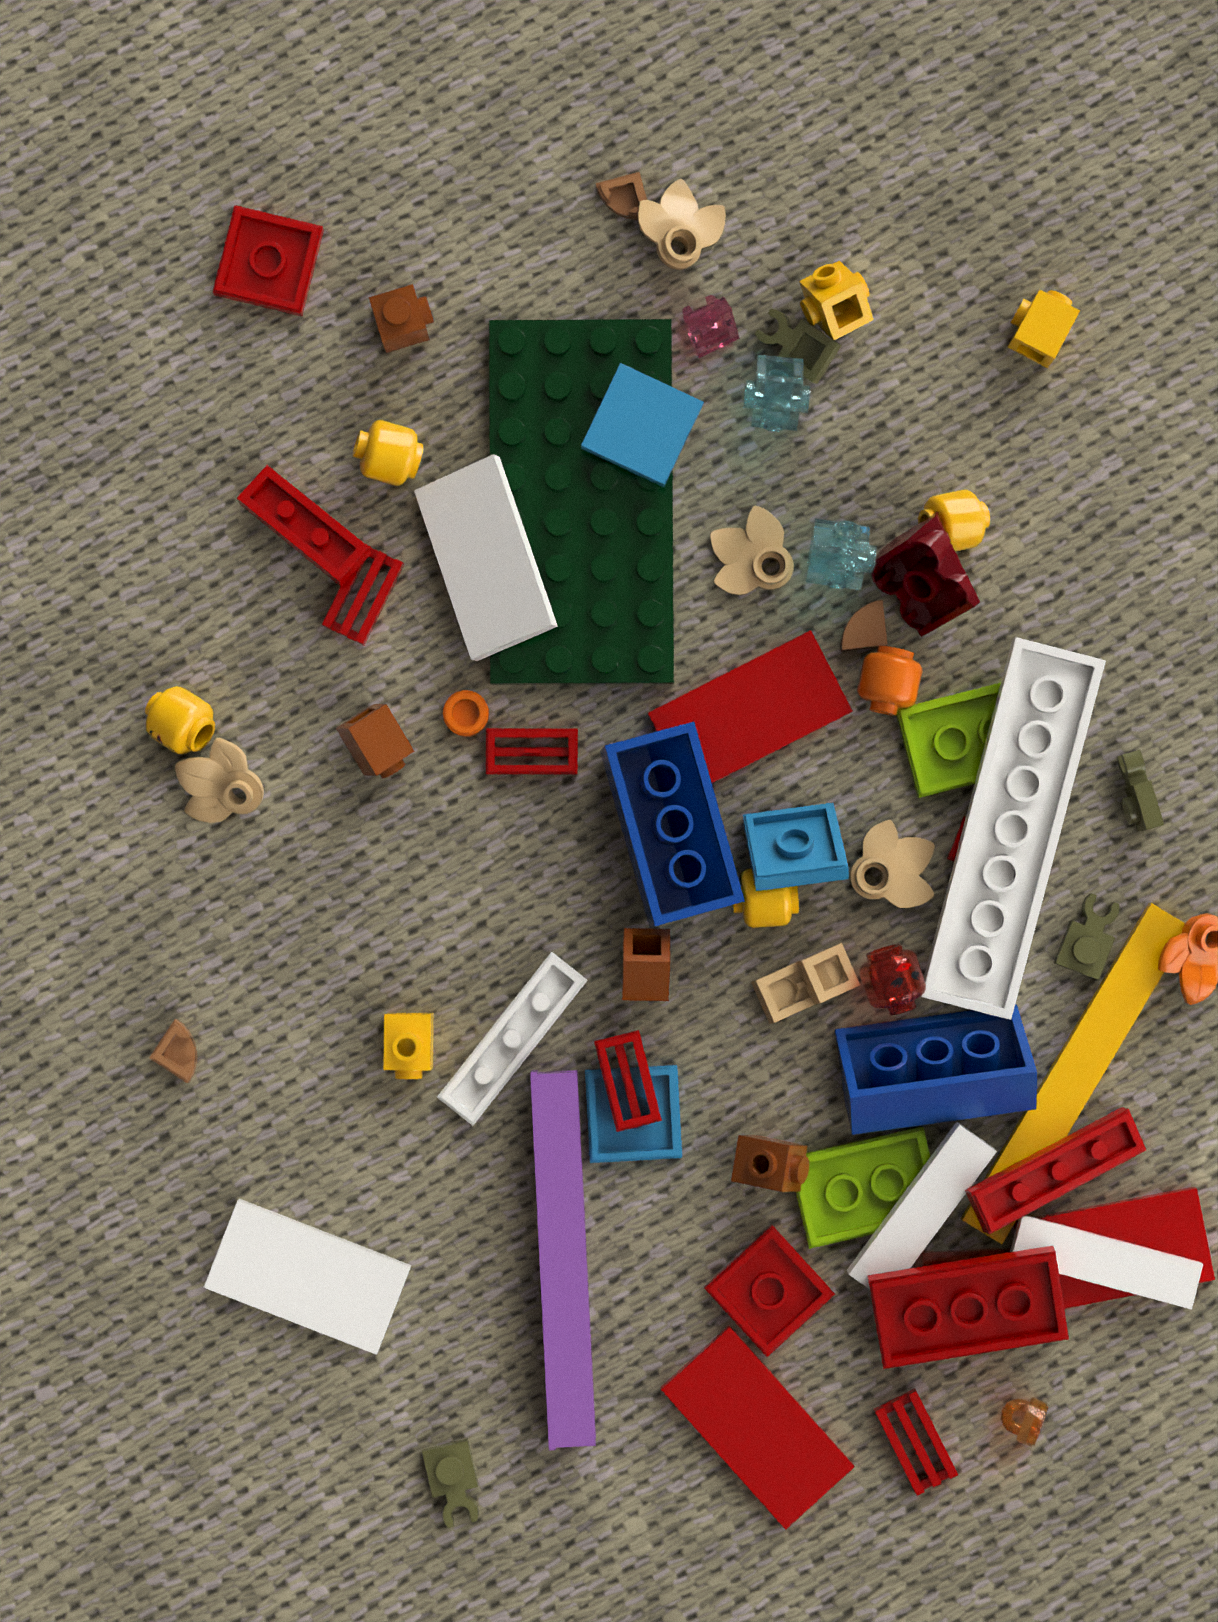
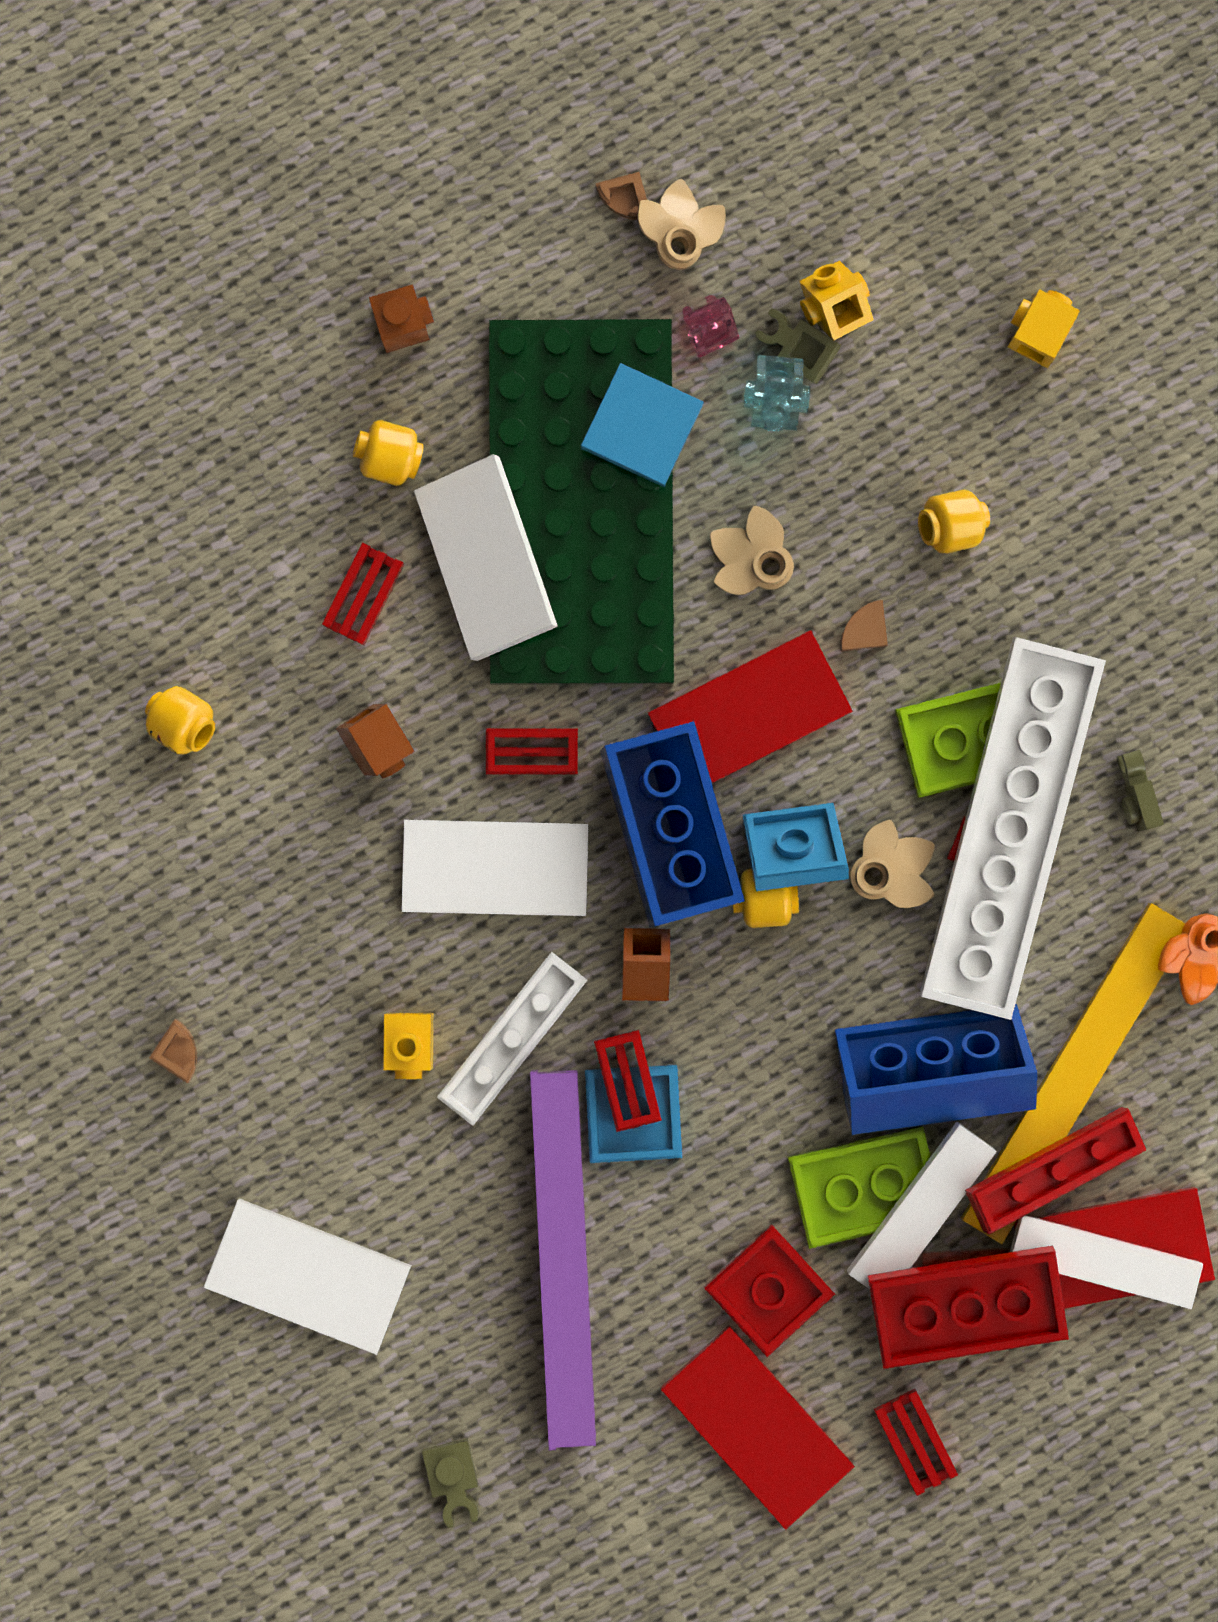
(212, 782): tan plate -> none
(268, 260): red tile -> none
(304, 525): red plate -> none
(466, 713): orange tile -> none
(495, 868): none -> white tile
(770, 1163): dark orange brick -> none
(805, 983): tan slope -> none
(839, 554): clear light blue brick -> none
(889, 680): orange head -> none
(892, 979): clear red head -> none
(925, 576): dark red slope -> none
(1033, 1420): clear orange tile -> none
(1085, 944): olive plate -> none

